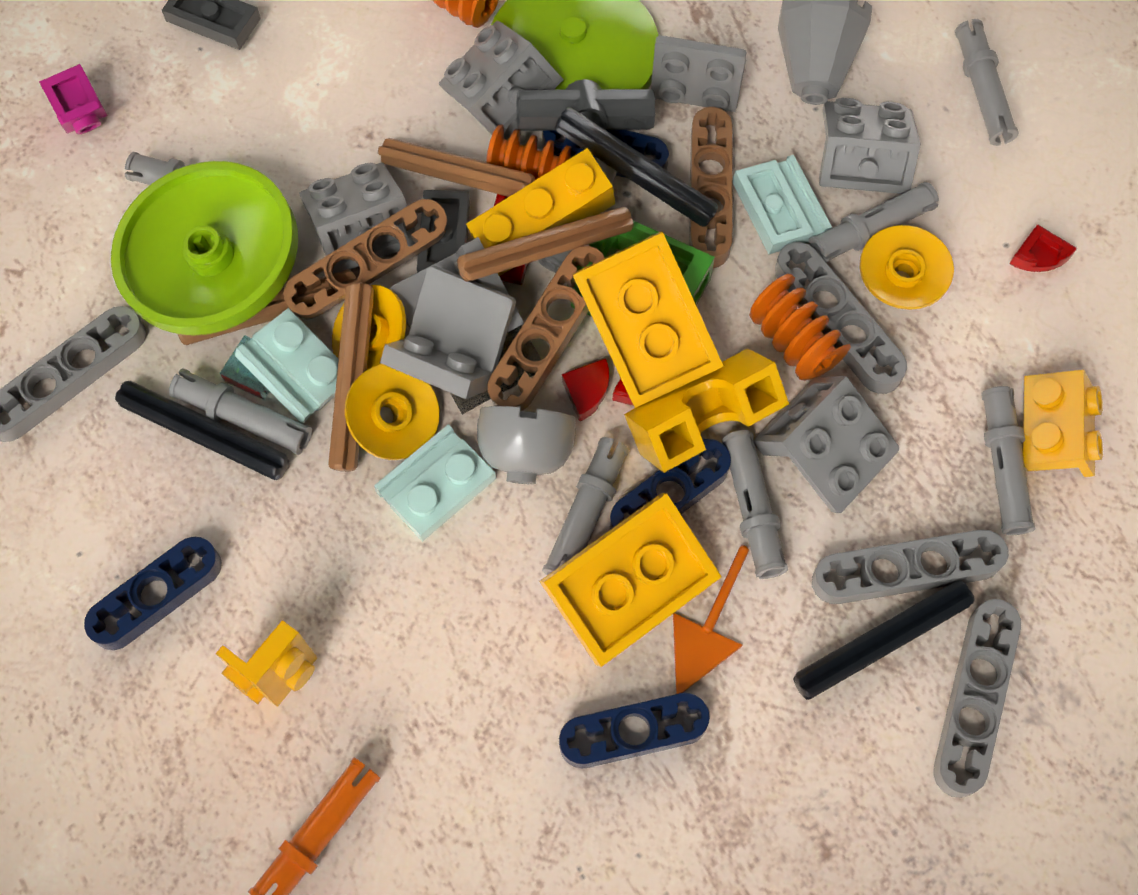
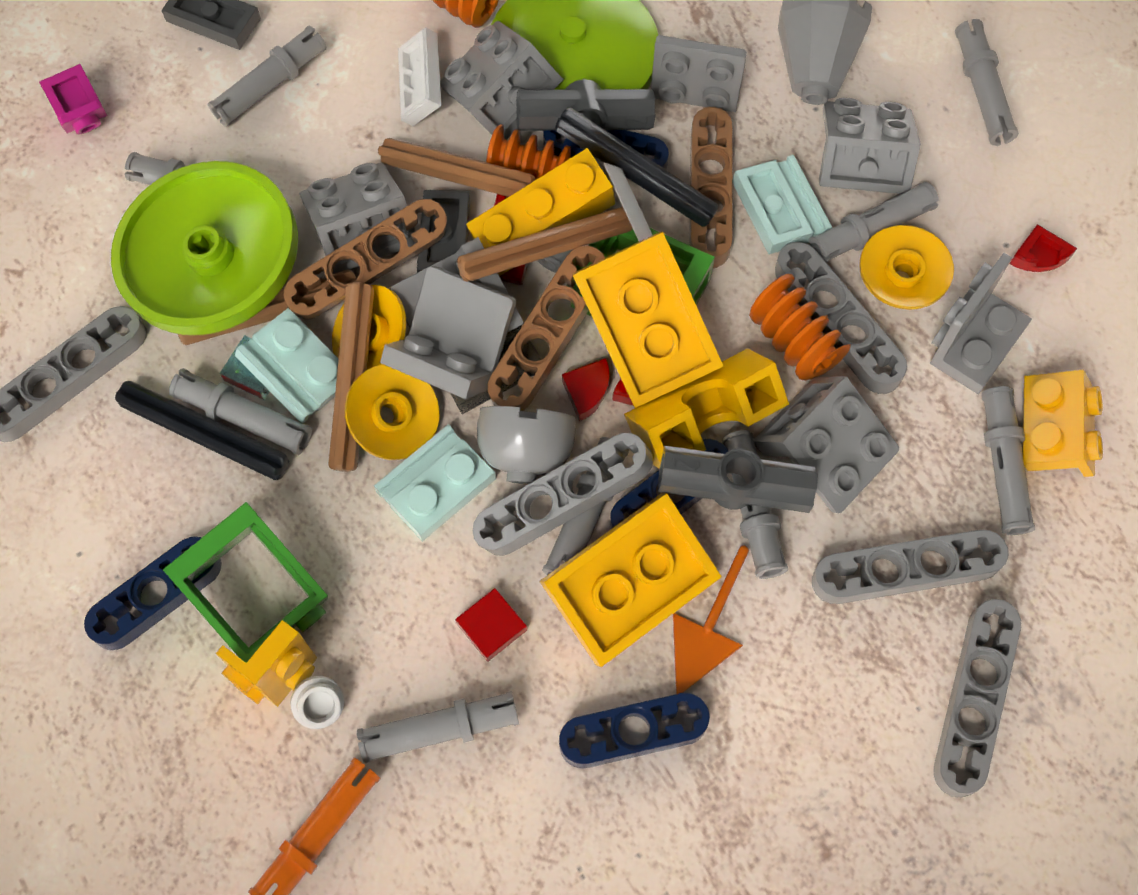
(217, 544): none -> bright green window
(279, 66): none -> light grey pin
(317, 702): none -> white plate
(419, 77): none -> white plate
(437, 727): none -> light grey pin
(491, 624): none -> red tile
(559, 487): none -> light grey beam
(628, 202): none -> white sticker
(768, 482): none -> dark grey piece
(883, 639): black axle -> none
(978, 330): none -> light grey bracket

